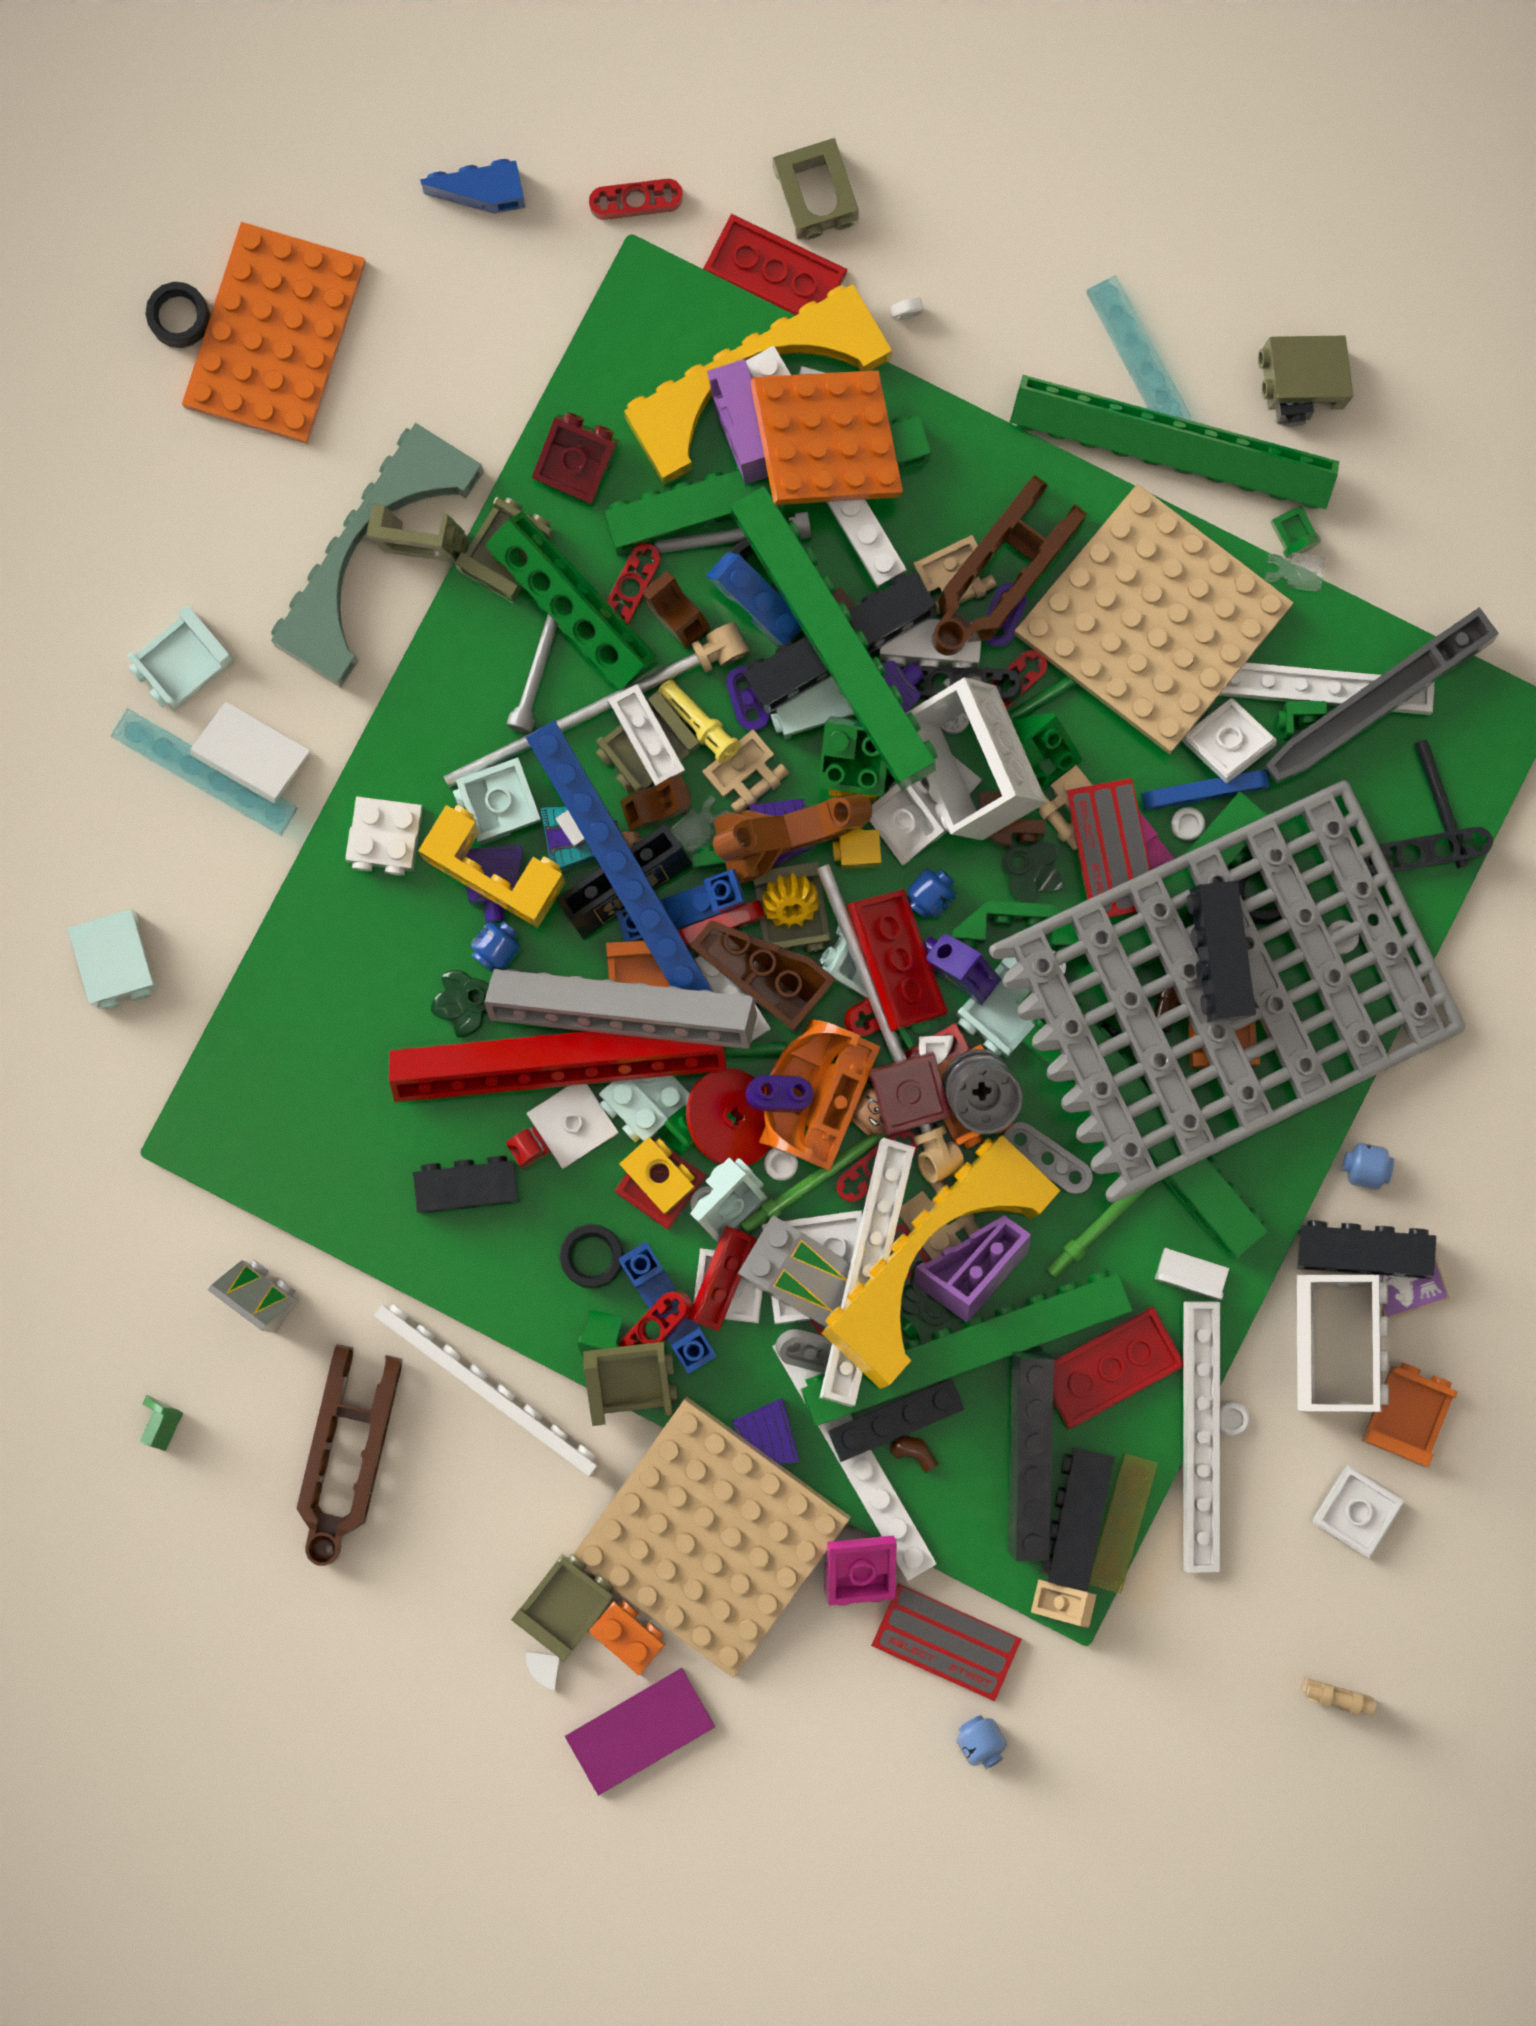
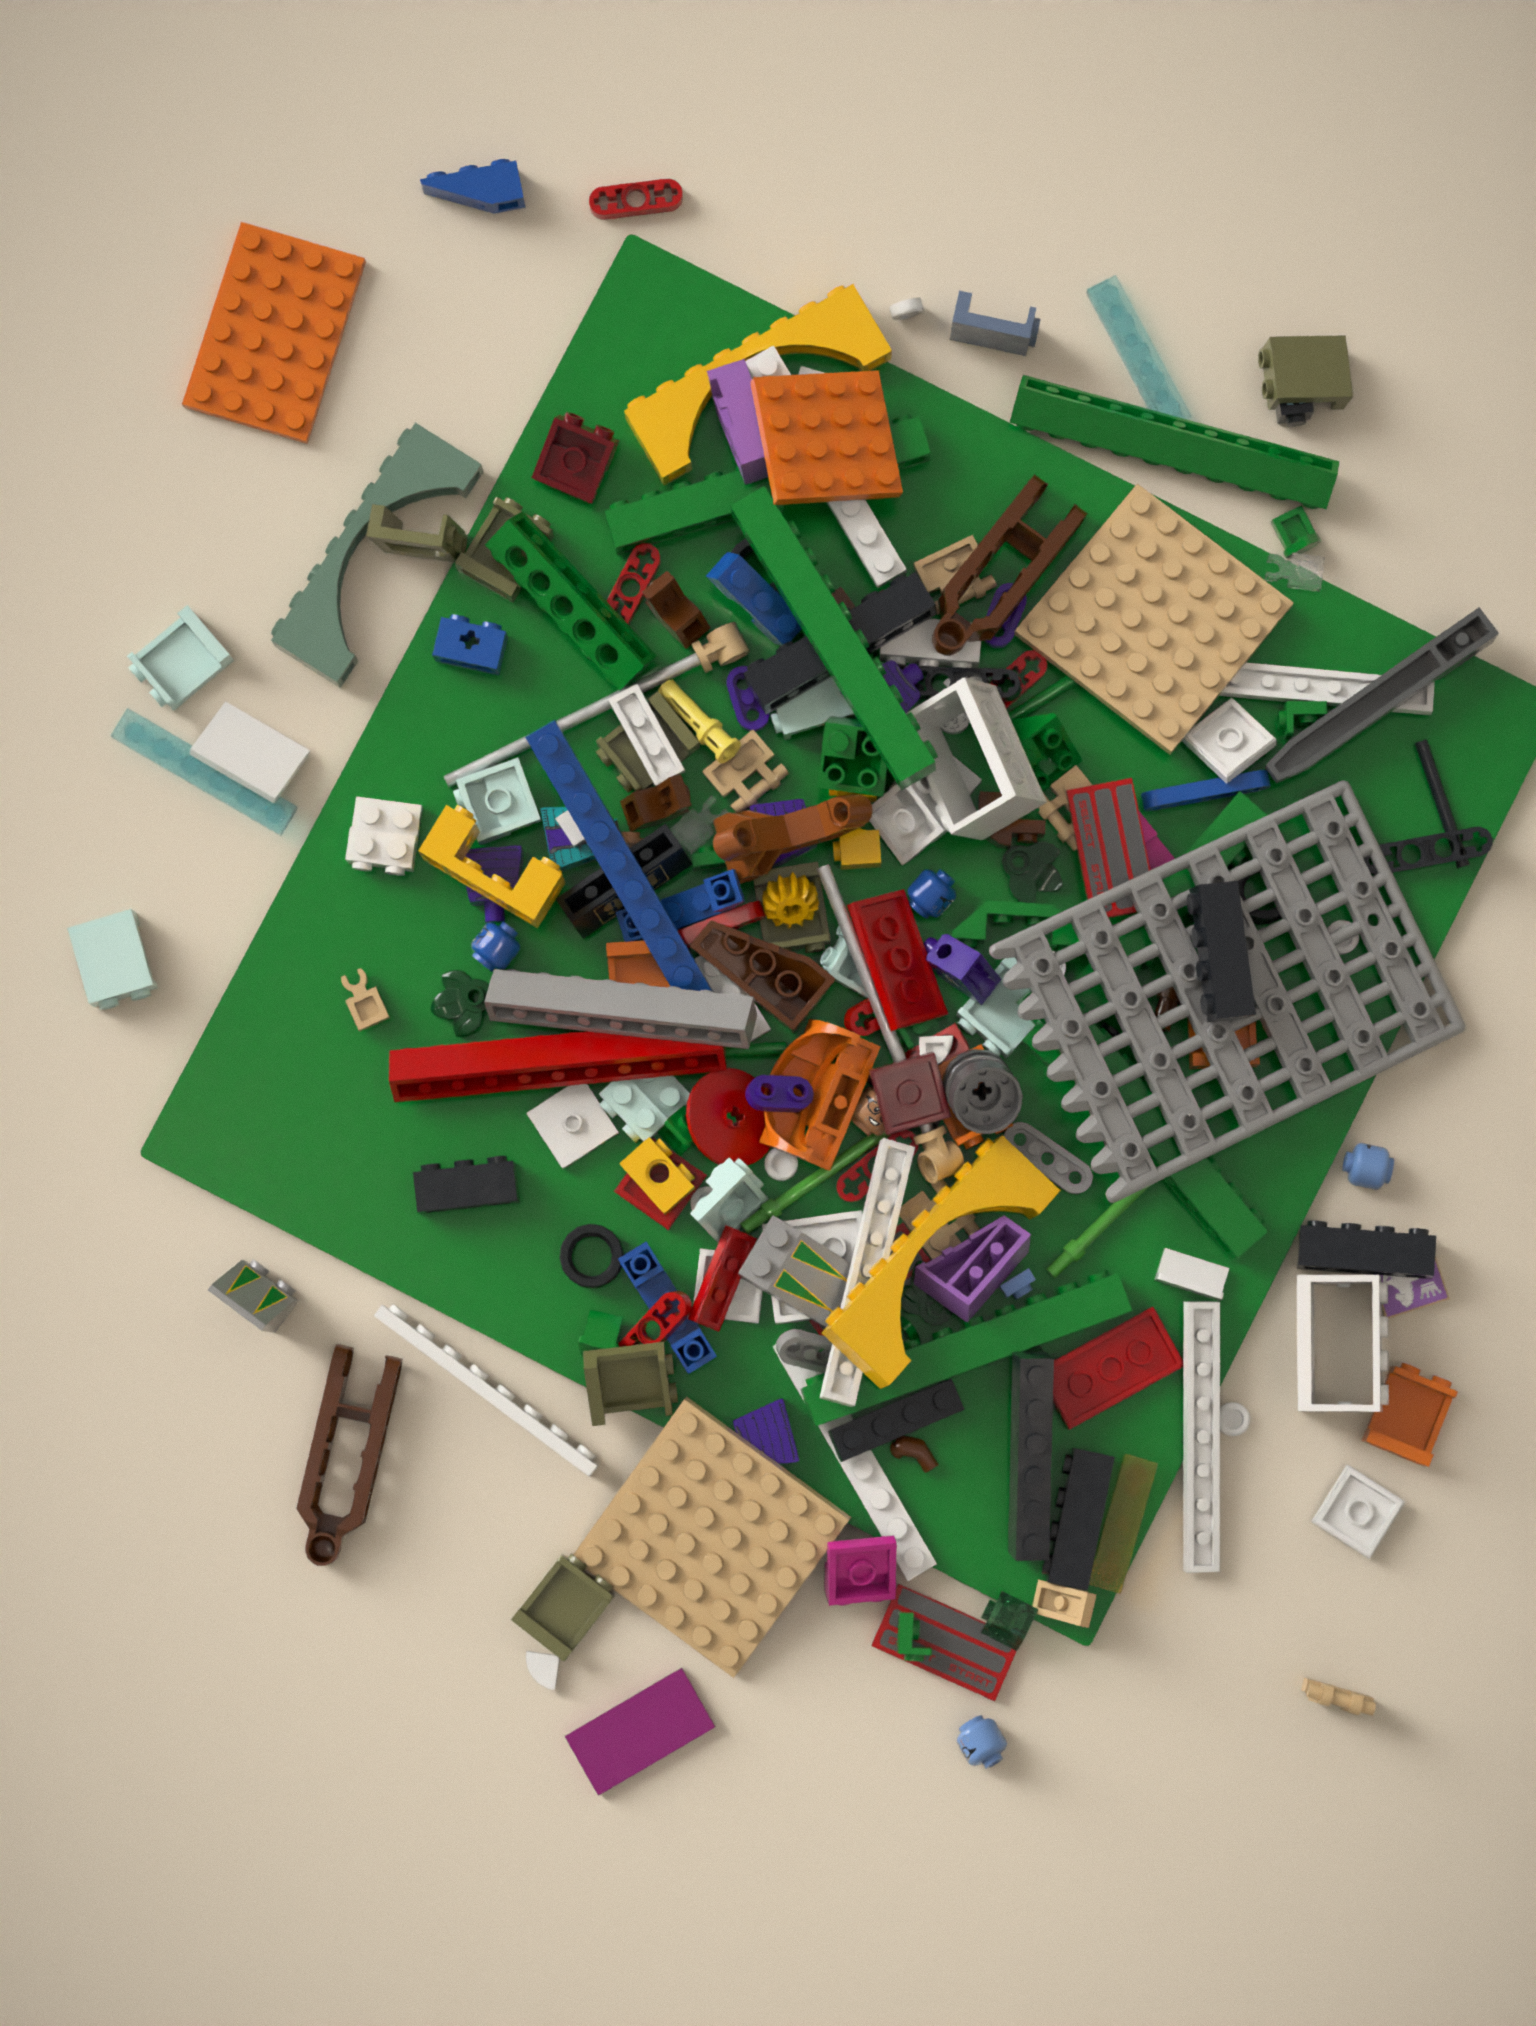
(161, 1423): green tile -> none
(170, 291): black tyre -> none
(366, 1005): none -> tan plate
(451, 649): none -> blue brick
(522, 717): light grey piece -> none
(528, 1147): red leg -> none
(627, 1636): orange bracket -> none
(724, 537): light grey piece -> none
(772, 266): red tile -> none
(809, 157): olive panel -> none
(907, 1632): none -> green bracket
(991, 331): none -> sand blue panel
(1008, 1620): none -> clear green brick
(1018, 1285): none -> medium blue plate
(1187, 824): white tile -> none

